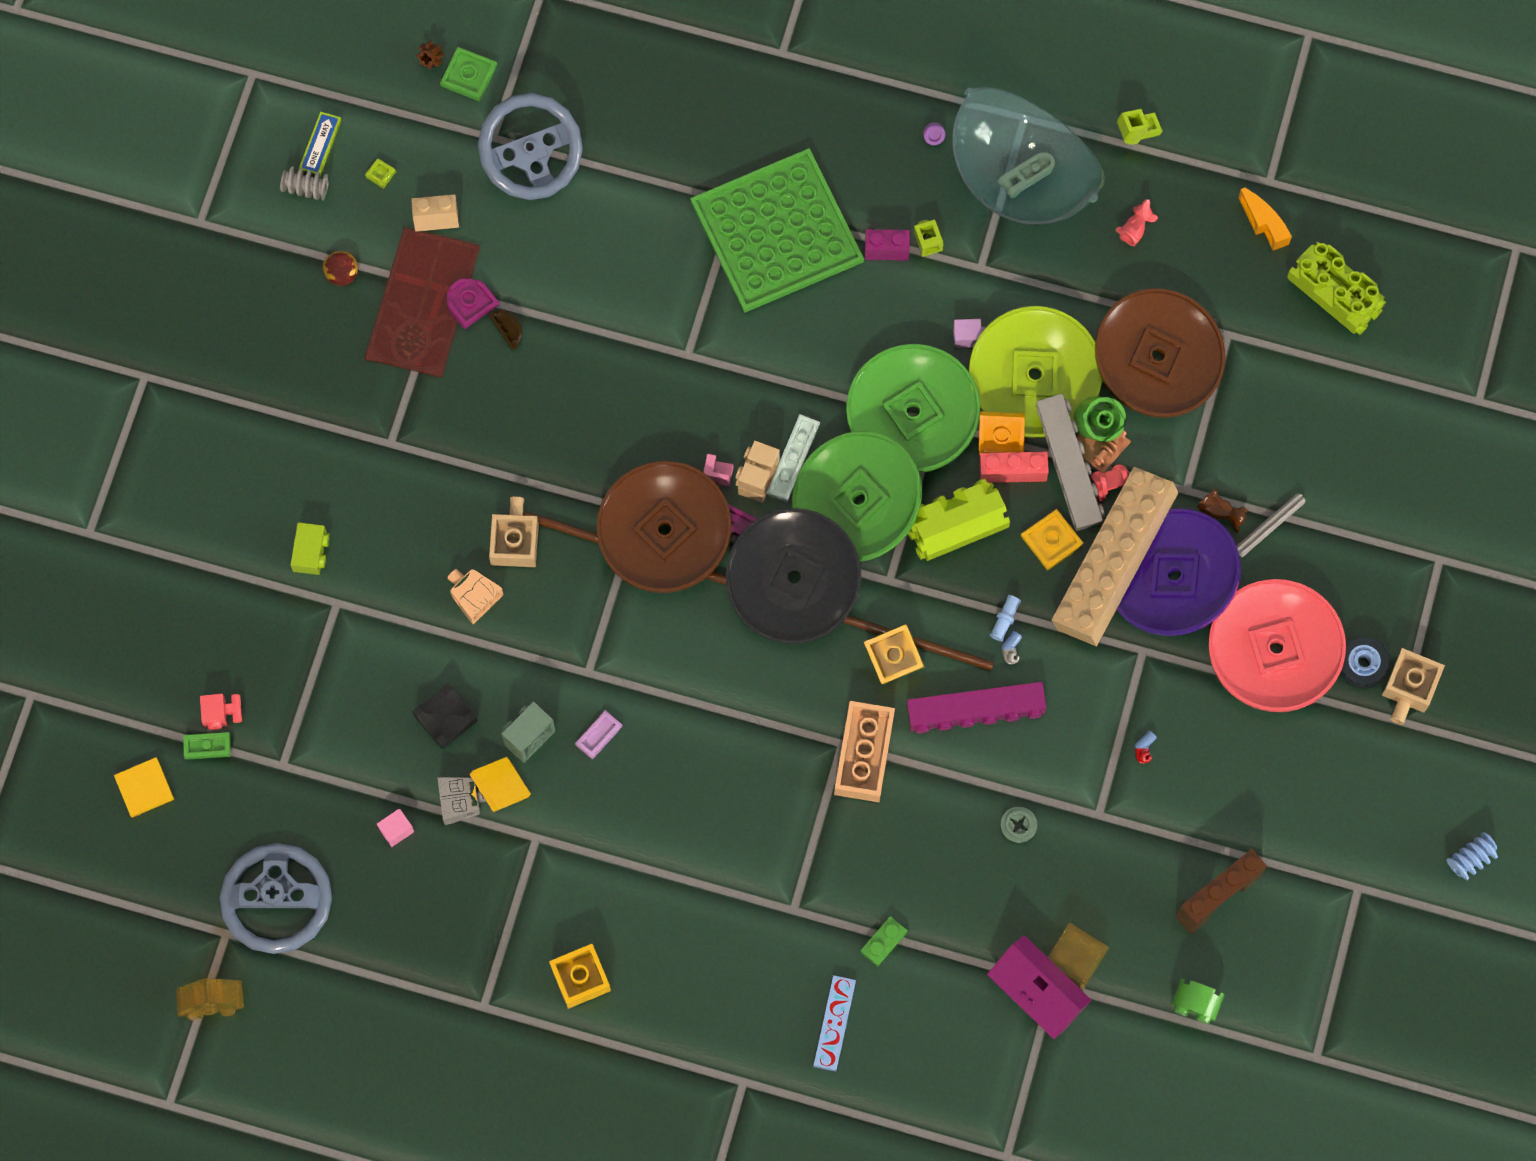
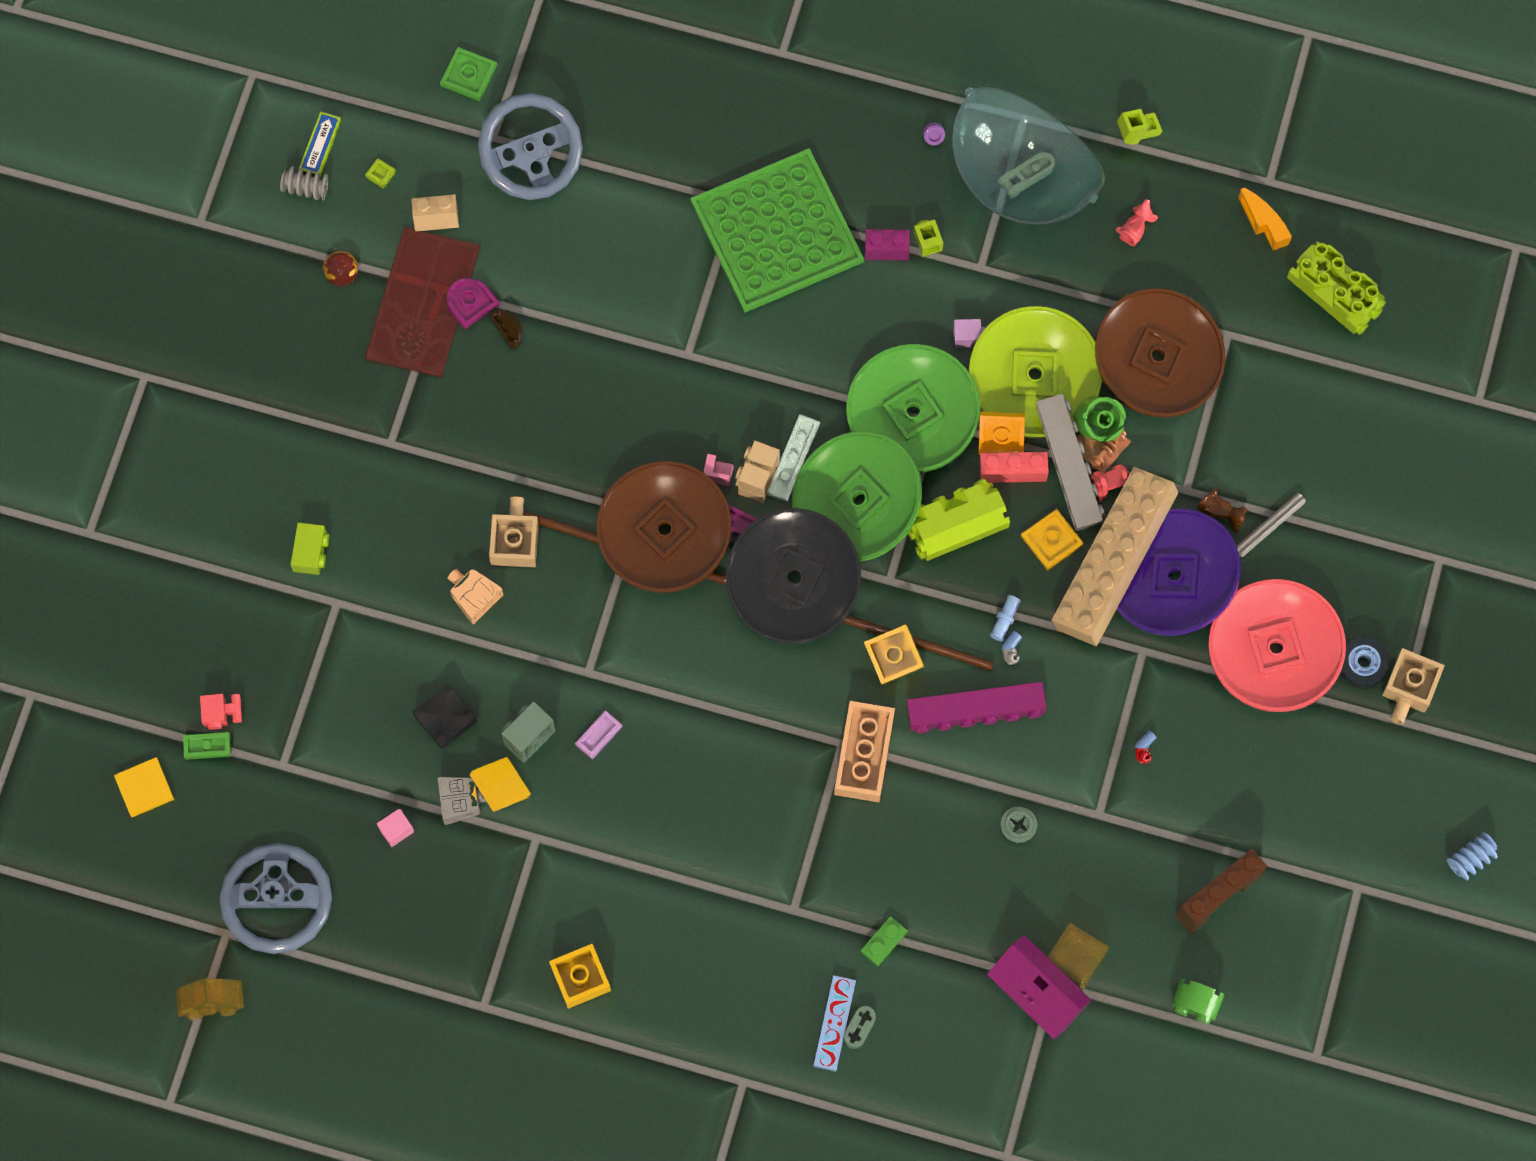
(430, 55): reddish brown gear -> none
(854, 1025): none -> sand green beam

